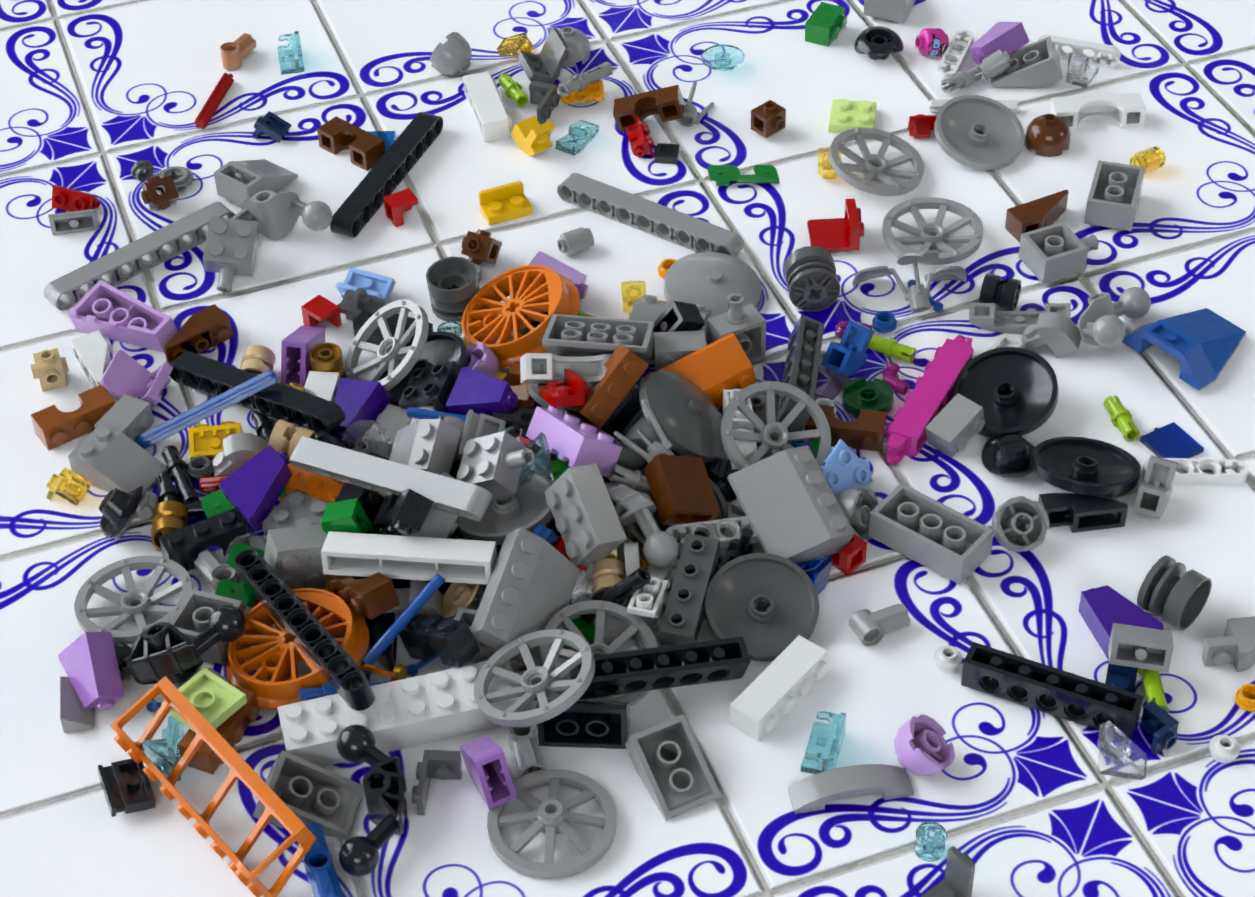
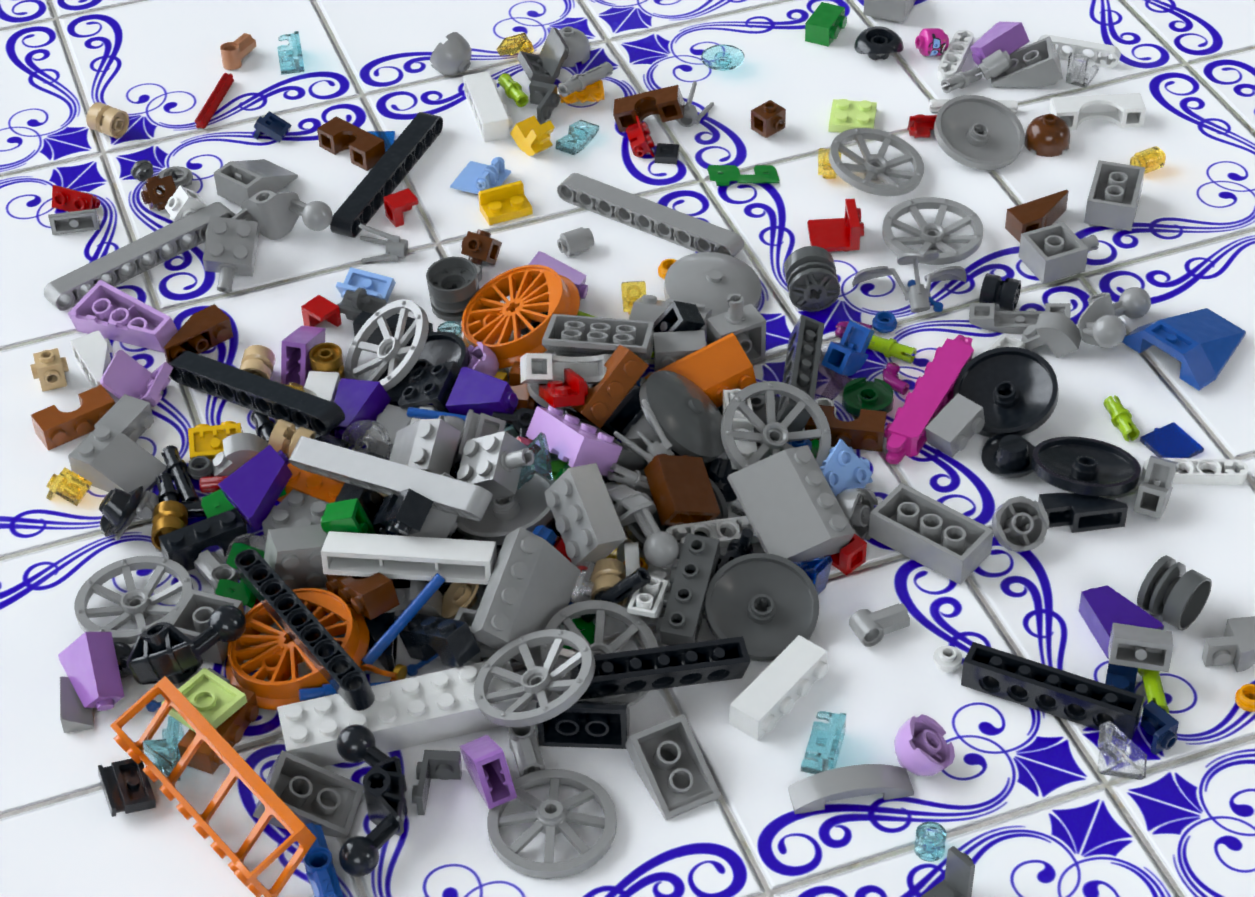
(107, 120): none -> tan wheel
(184, 203): none -> white brick
(206, 409): axle -> none
(394, 245): none -> light grey plant
(480, 176): none -> light blue hinge
(1224, 748): white plate -> none

